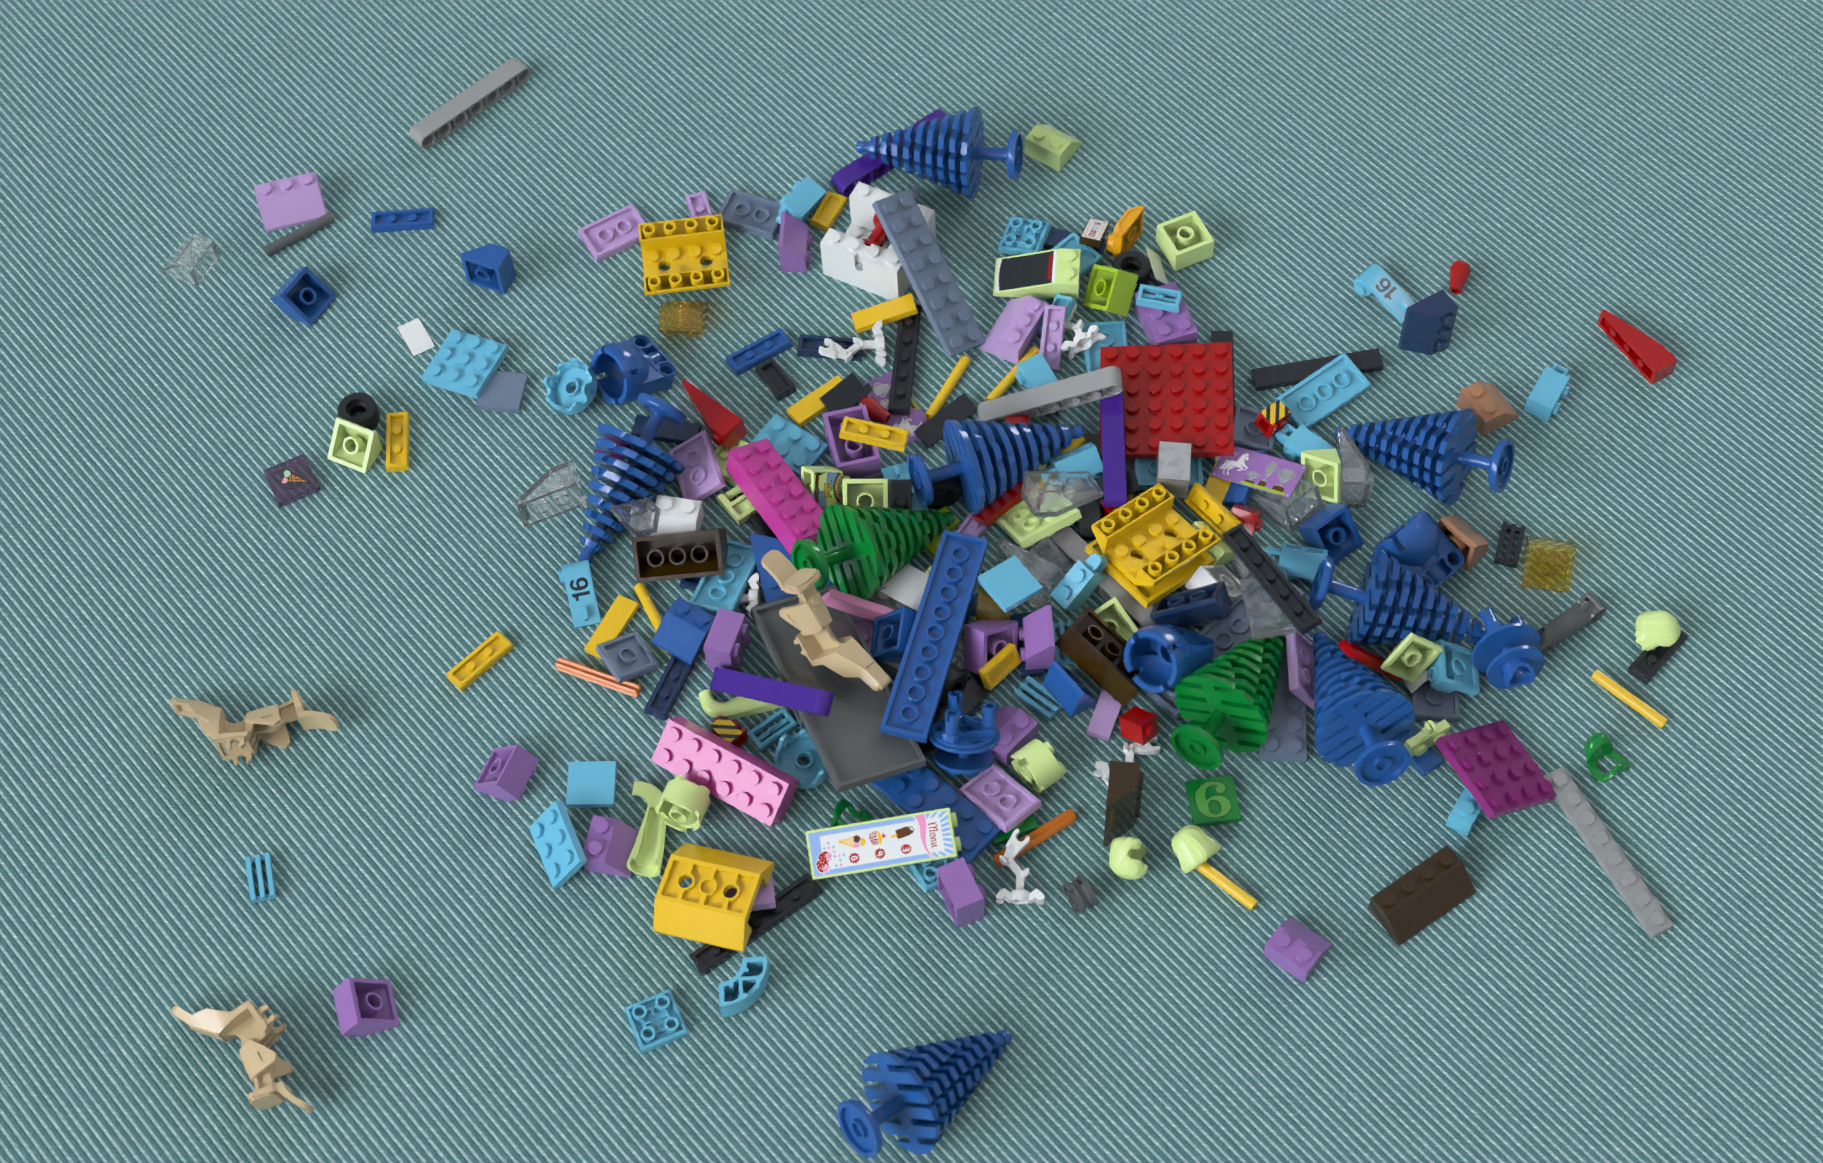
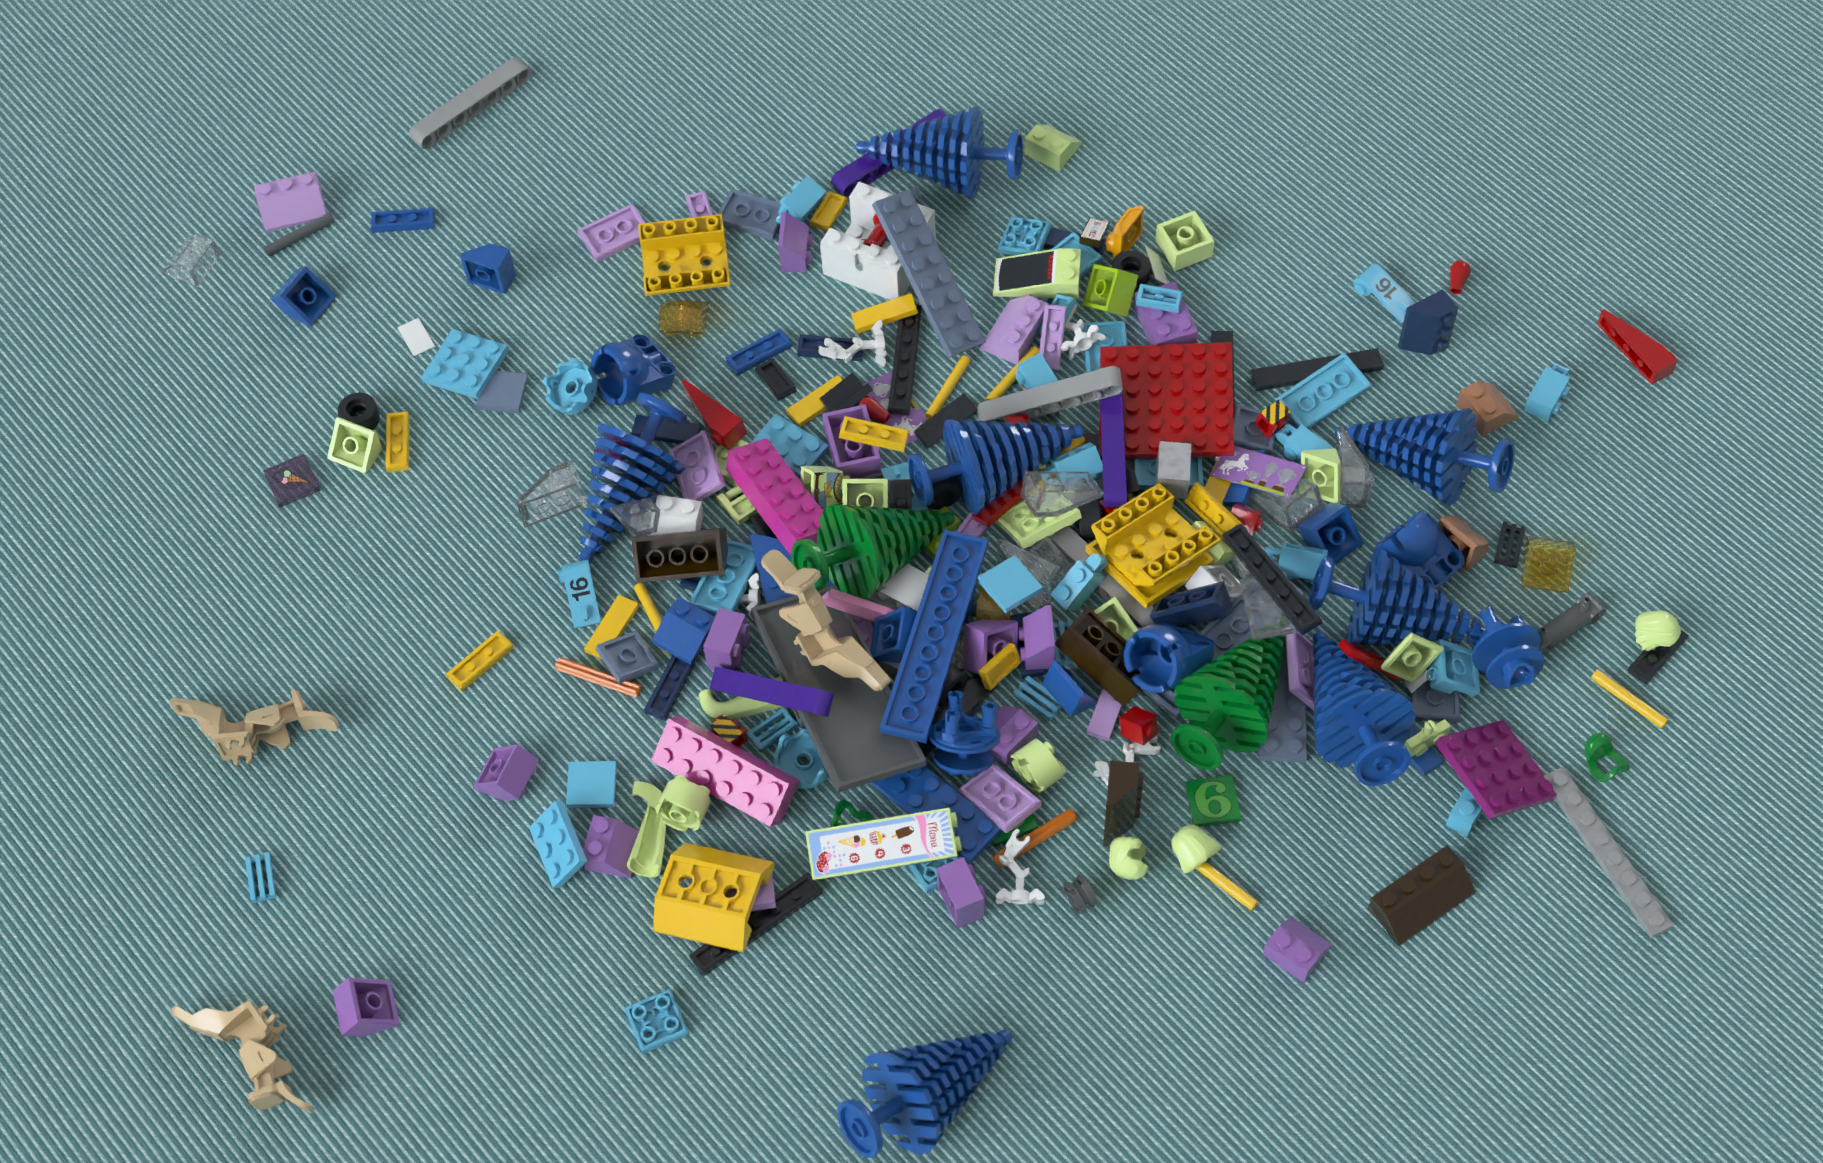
(745, 987): medium azure brick -> none

